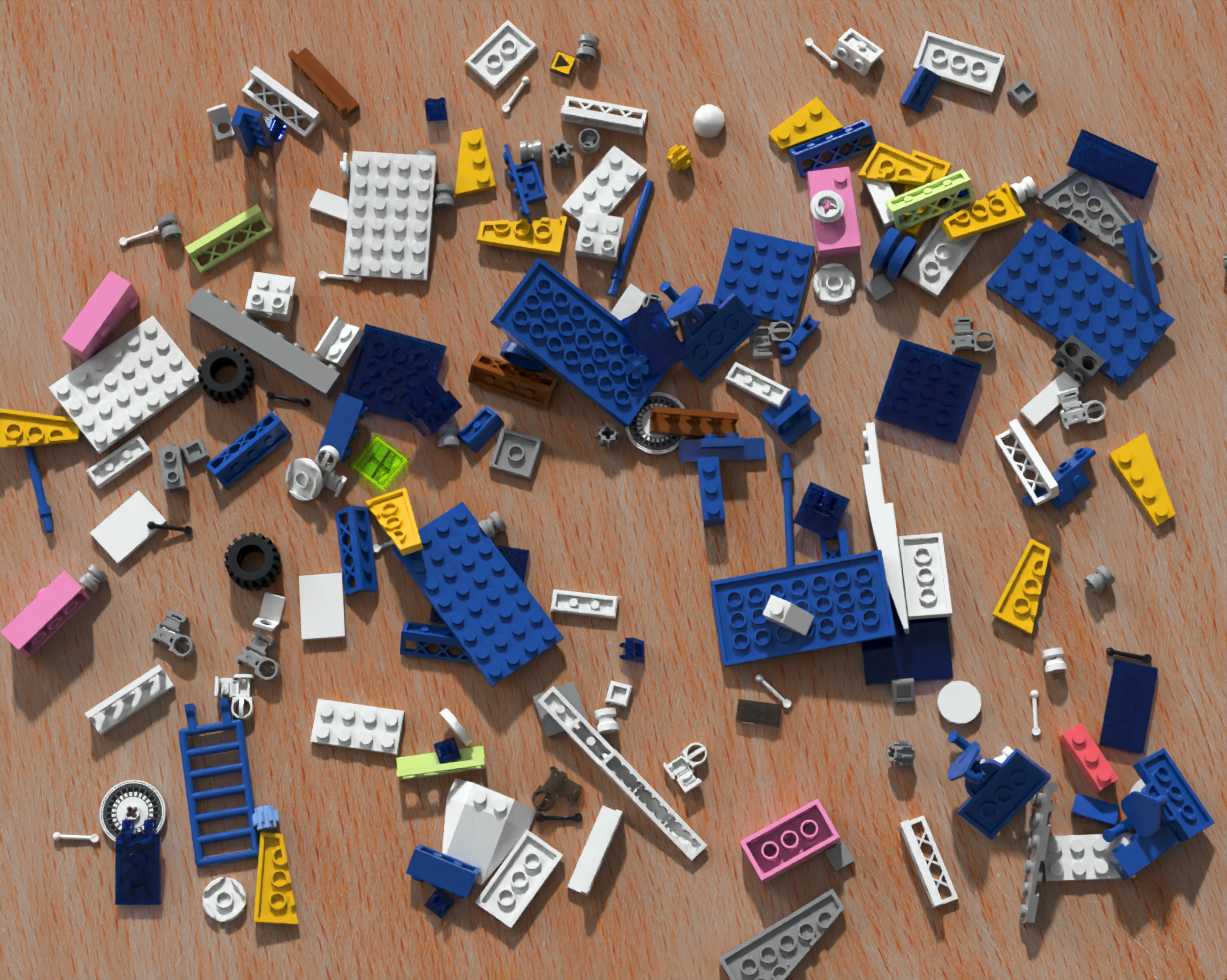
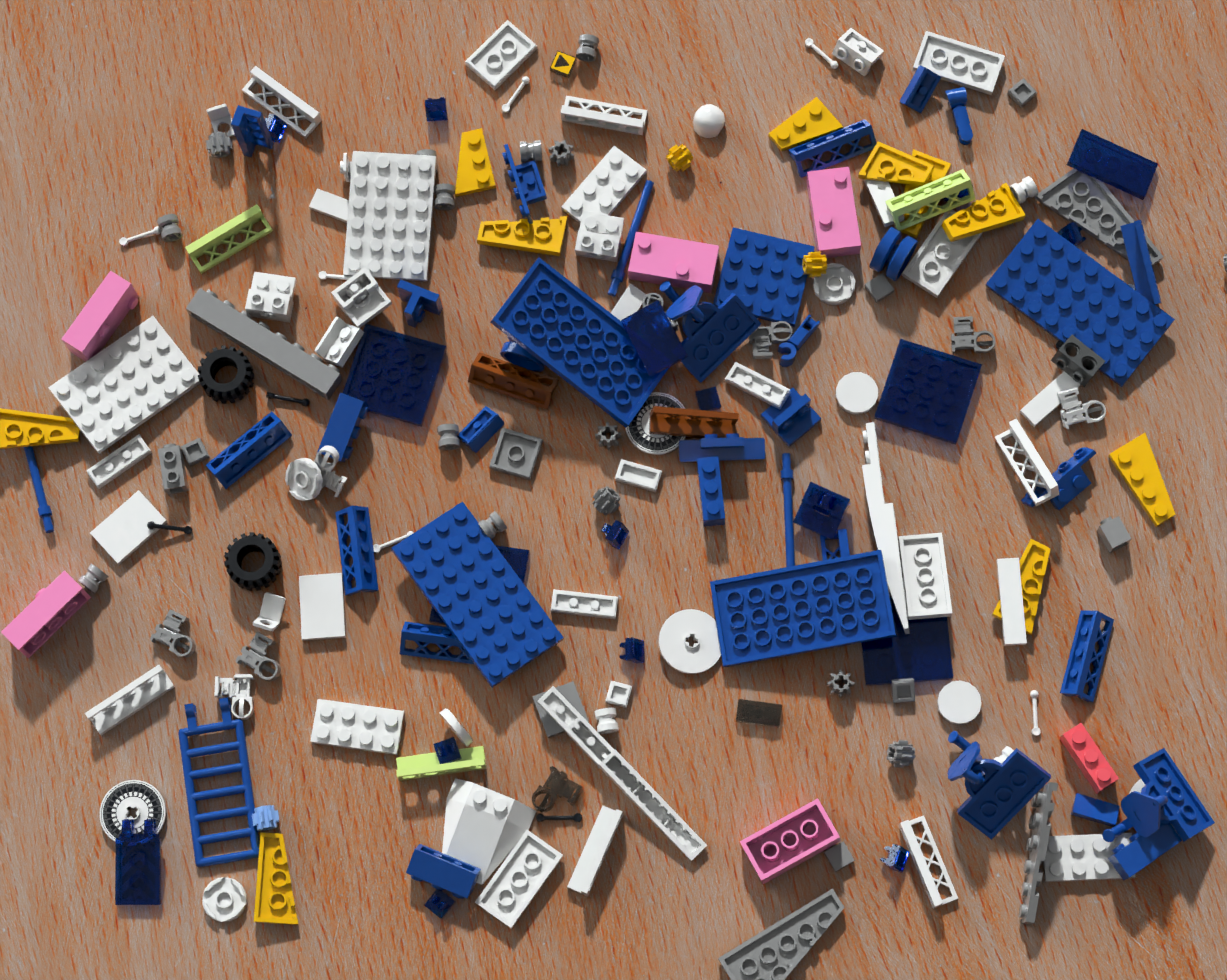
(94, 837): white hinge -> none
(219, 144): none -> light grey gear
(324, 82): dark orange fence -> none
(361, 298): none -> white brick
(379, 463): clear neon green tile -> none
(397, 519): yellow wing -> none
(418, 301): none -> blue bracket
(440, 410): clear blue brick -> none
(586, 137): light grey wheel -> none
(606, 500): none -> light grey gear
(615, 534): none -> clear blue tile
(637, 365): blue plant -> none
(638, 475): none -> white tile
(673, 260): none -> bright pink brick
(678, 652): none -> white piece
(682, 769): white piece -> none
(708, 399): none -> clear blue tile
(785, 702): white hinge -> none
(788, 615): white slope -> none
(814, 264): none -> yellow gear
(835, 202): white gear -> none
(845, 680): none -> light grey gear
(856, 393): none -> white tile
(897, 857): none -> clear blue tile
(957, 101): none -> blue piece
(1011, 601): none -> white tile
(1054, 660): white wheel -> none
(1084, 653): none -> blue fence
(1100, 579): light grey wheel -> none
(1113, 533): none -> light grey brick
(1128, 706): clear blue tile -> none
(1146, 658): black hinge -> none

